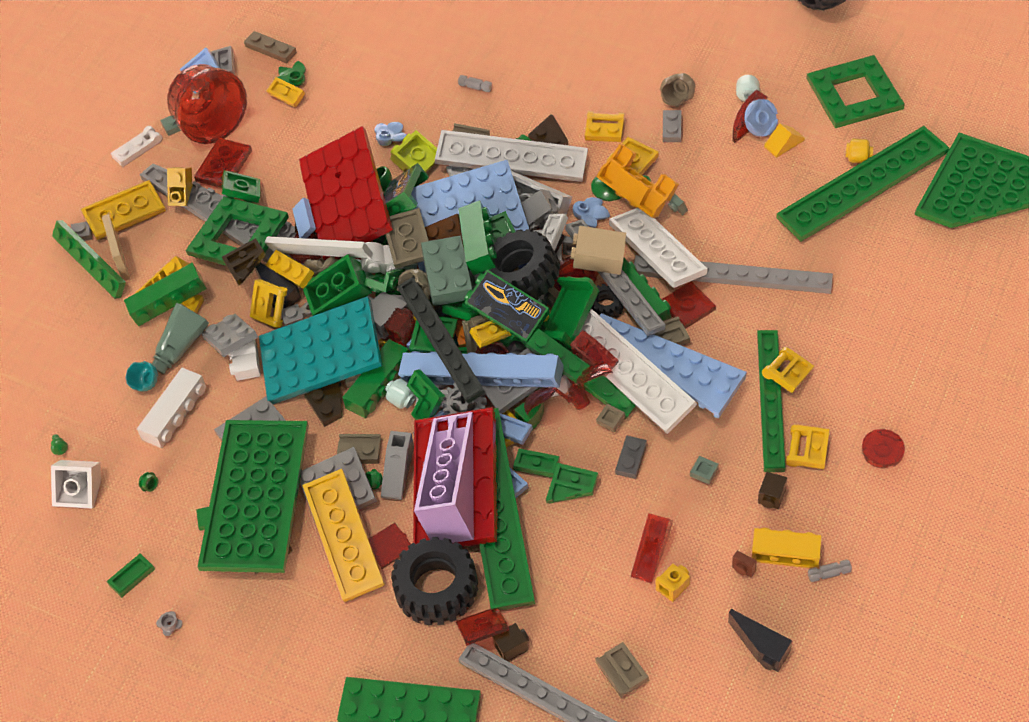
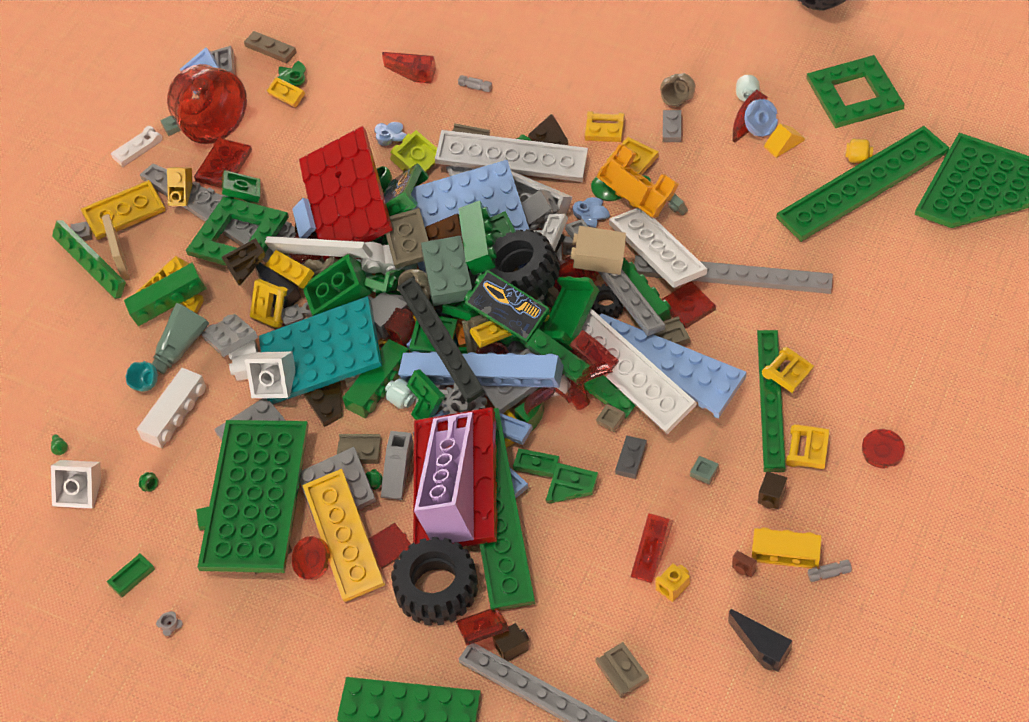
(270, 374): none -> white slope
(310, 558): none -> clear red tile
(411, 66): none -> clear red slope

